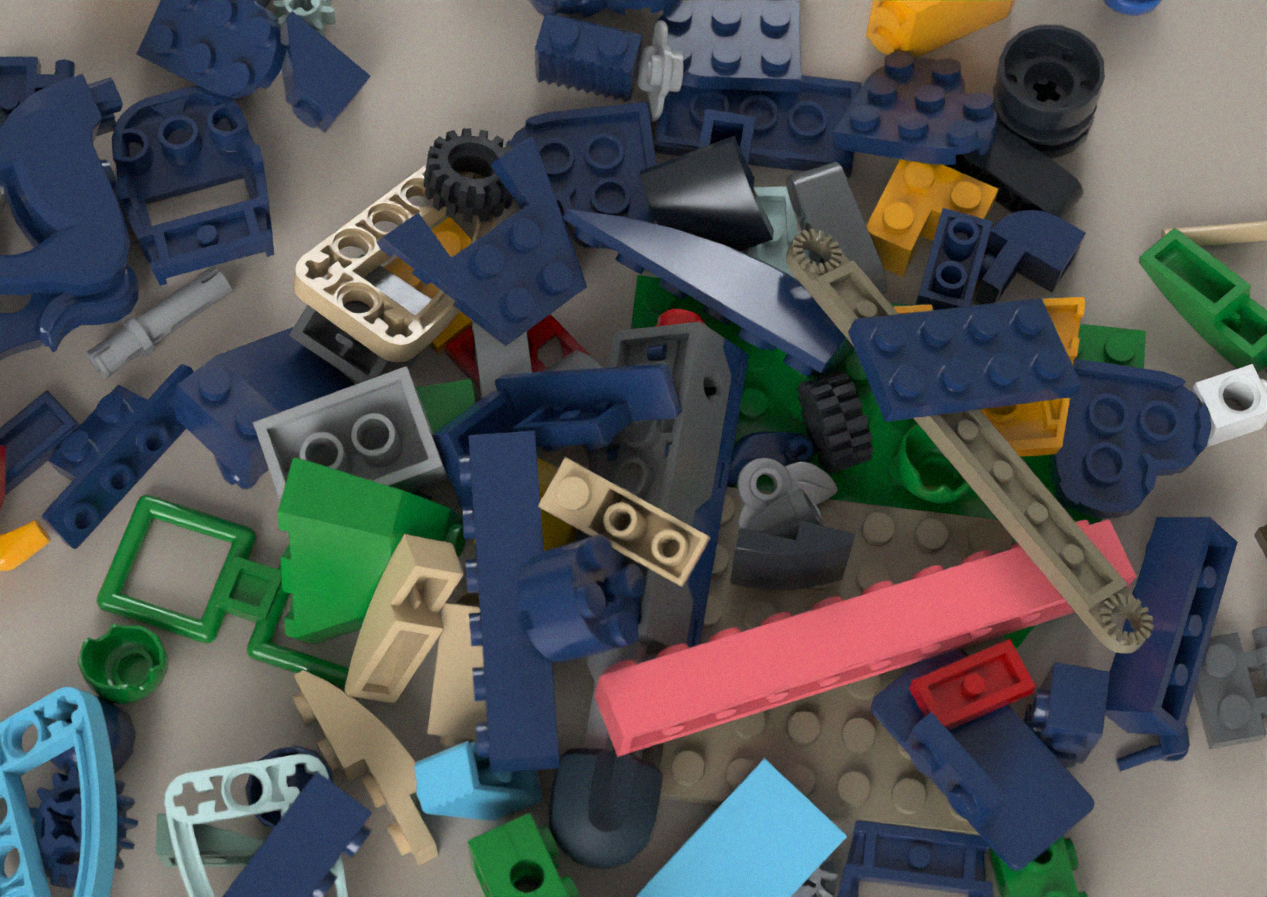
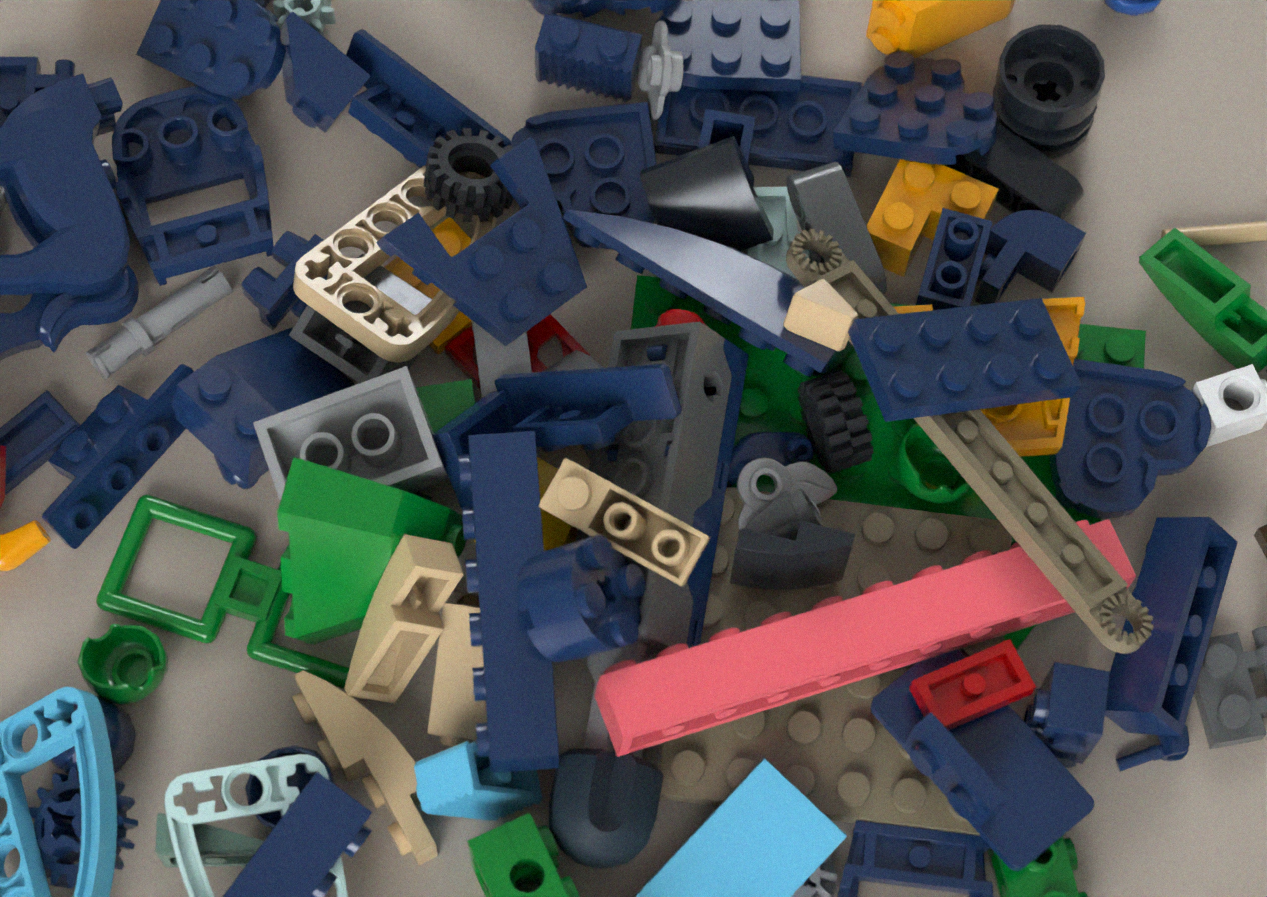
(277, 296): none -> dark blue hips
(406, 104): none -> dark blue bracket
(820, 315): none -> tan slope

